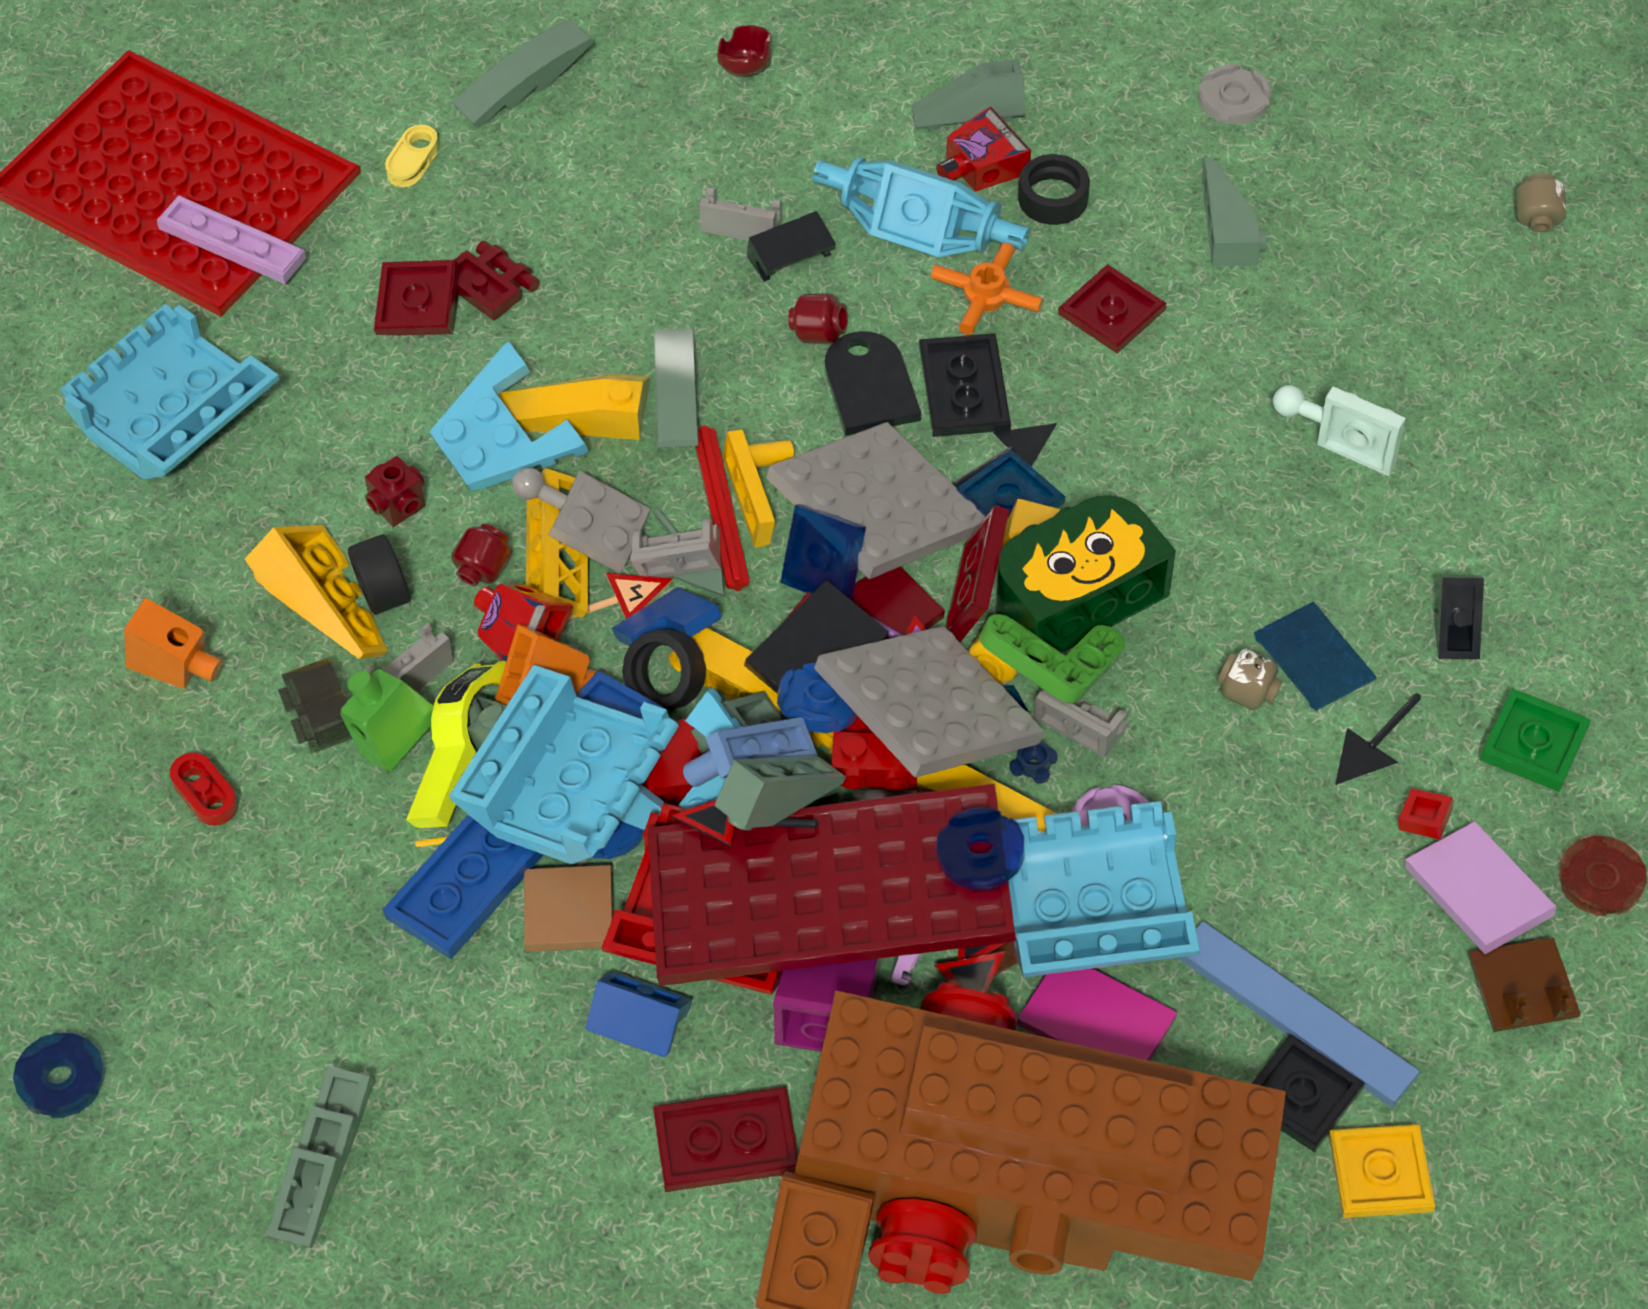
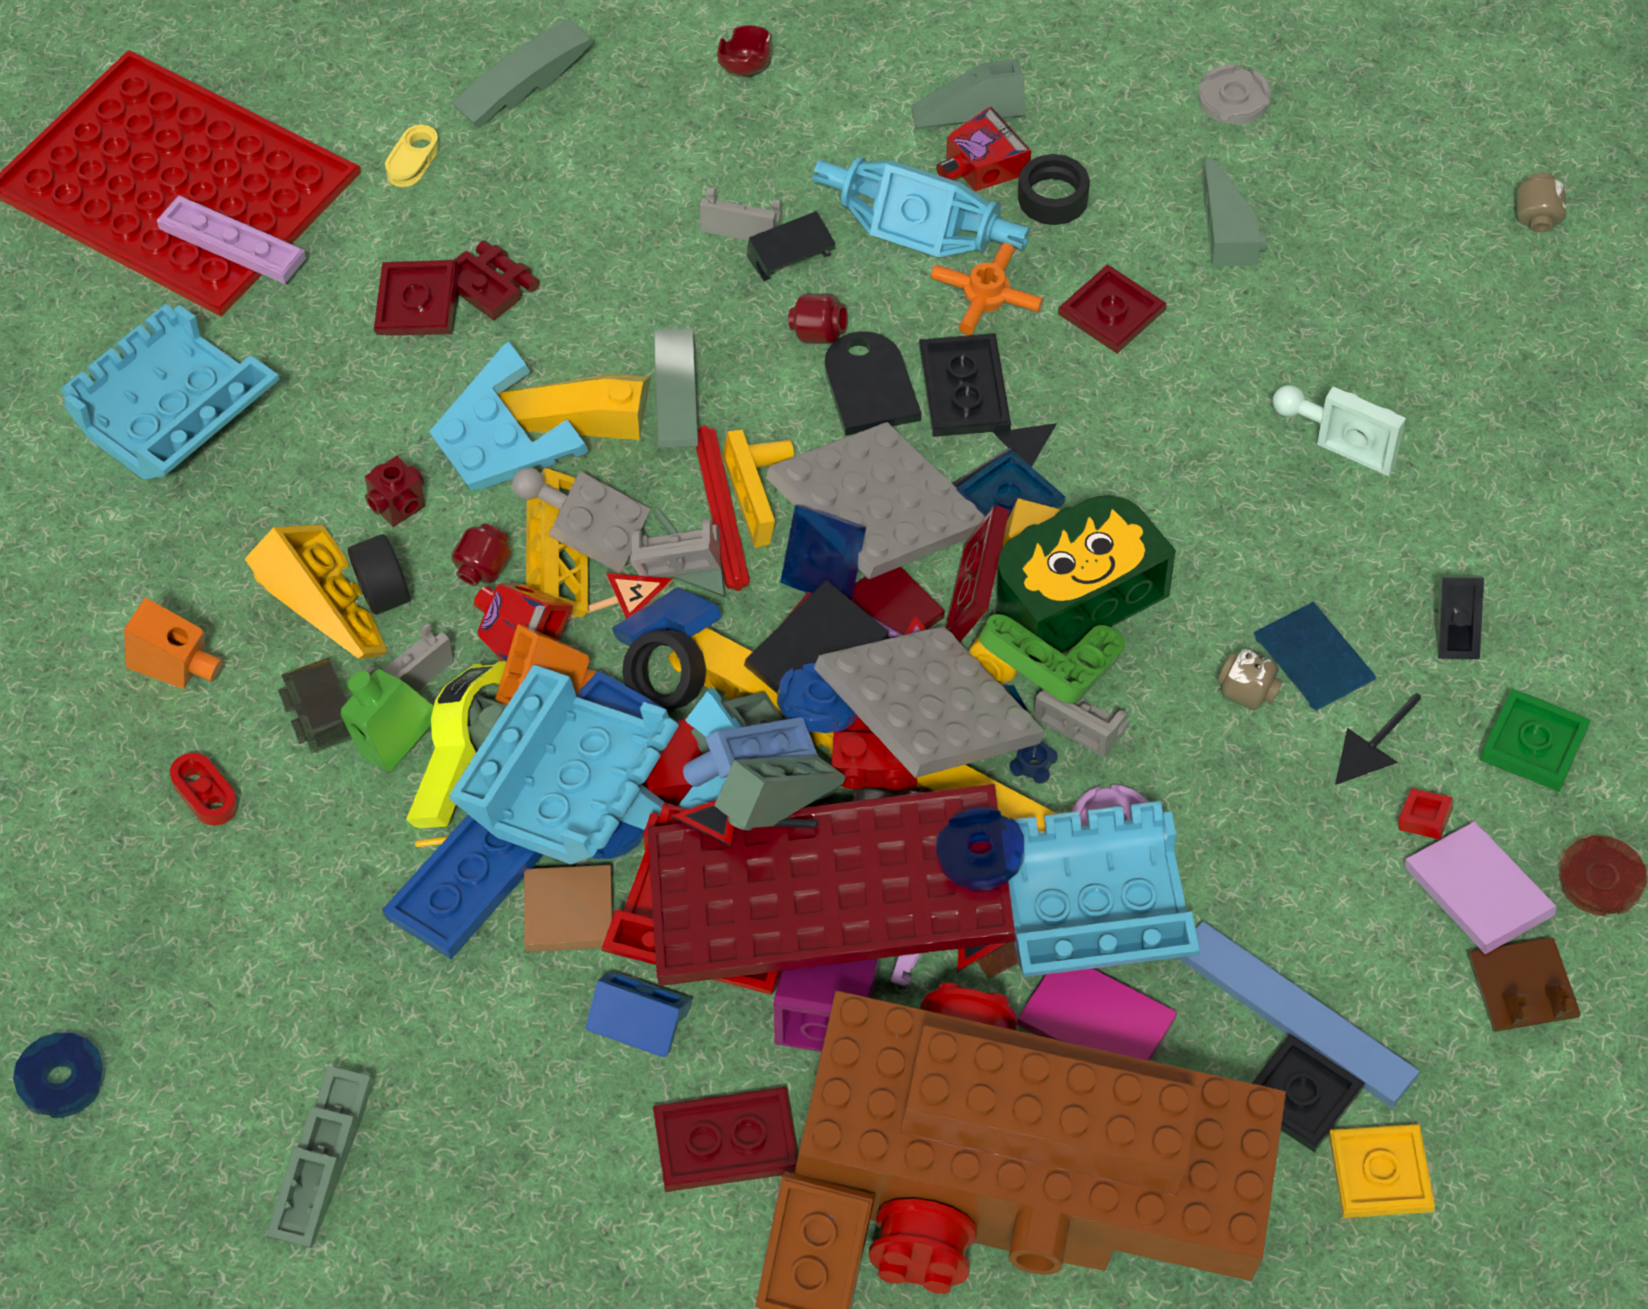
(972, 972): piece -> none

